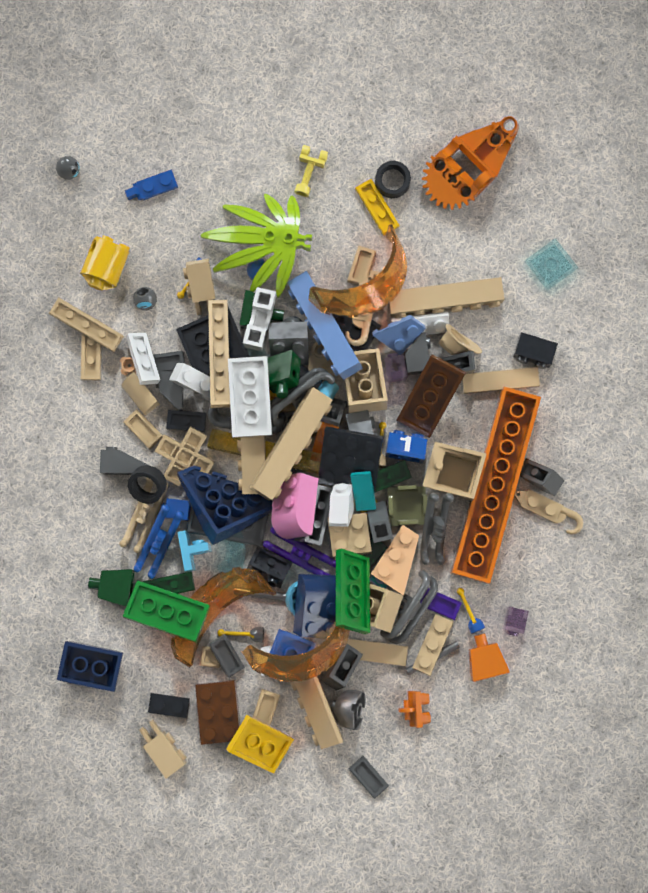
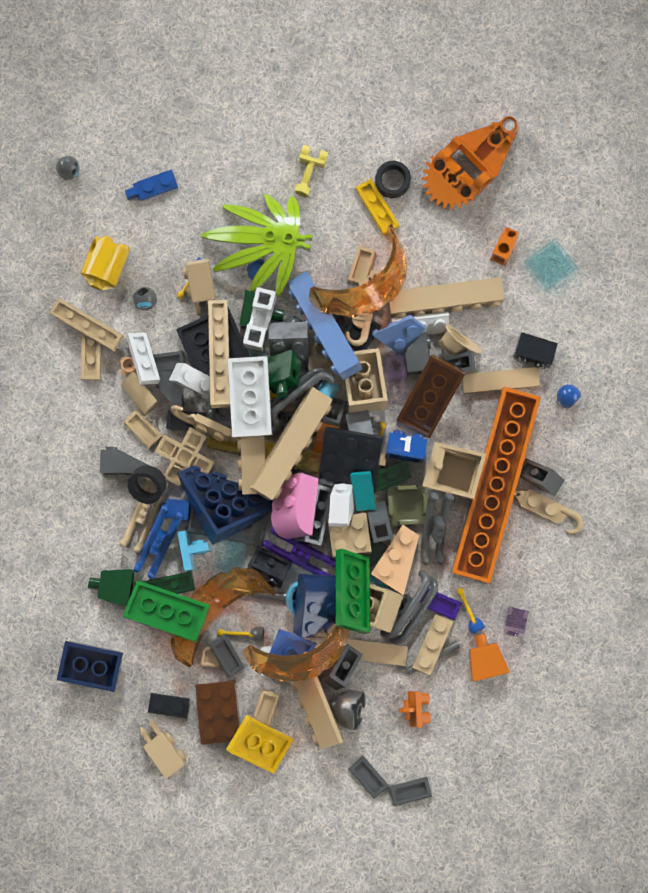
(205, 425): none -> tan plate
(410, 791): none -> dark grey tile
(504, 246): none -> orange leg
(568, 395): none -> blue piece

